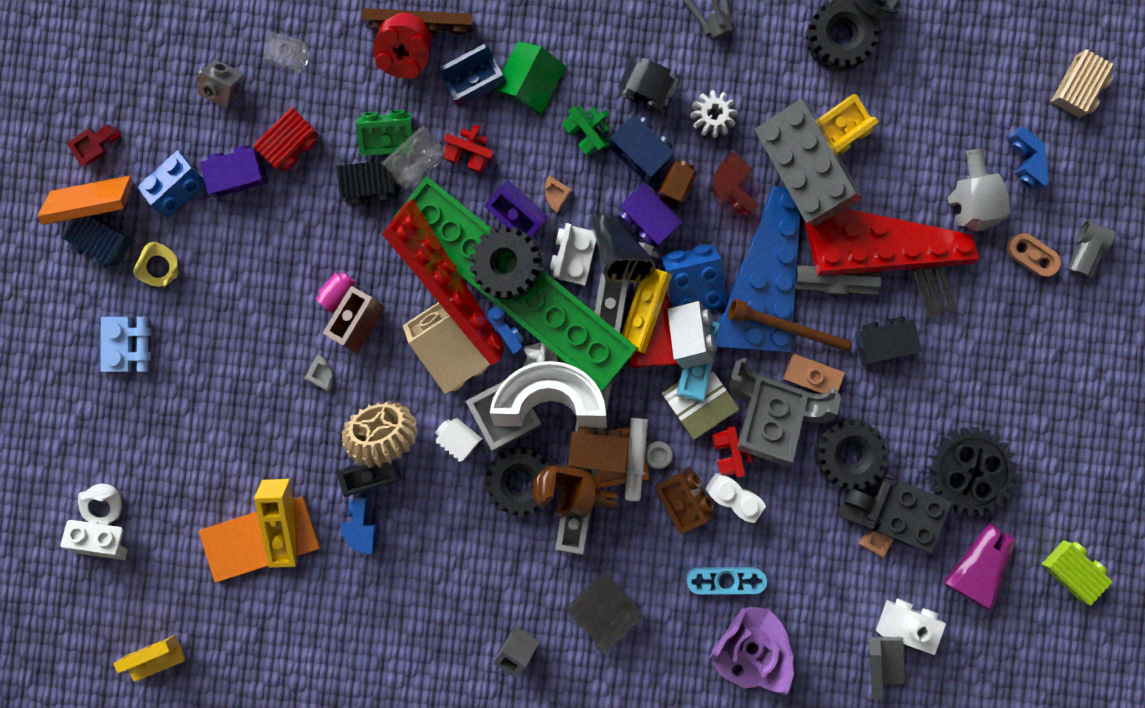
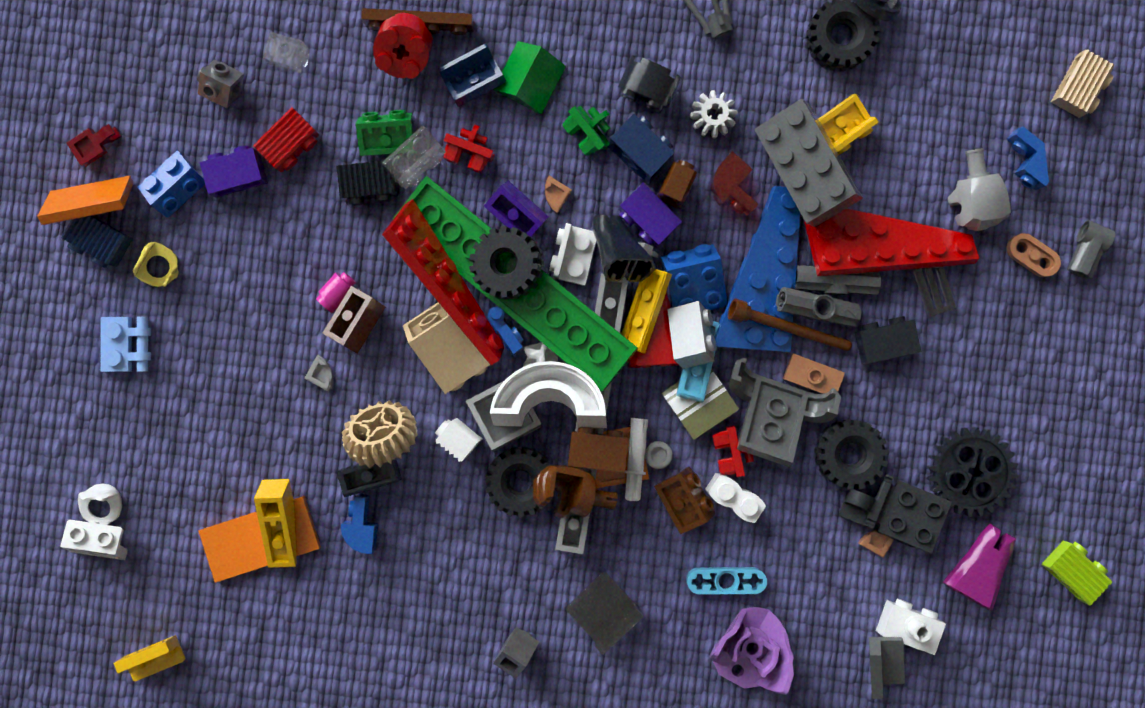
(804, 305): none -> dark grey piece

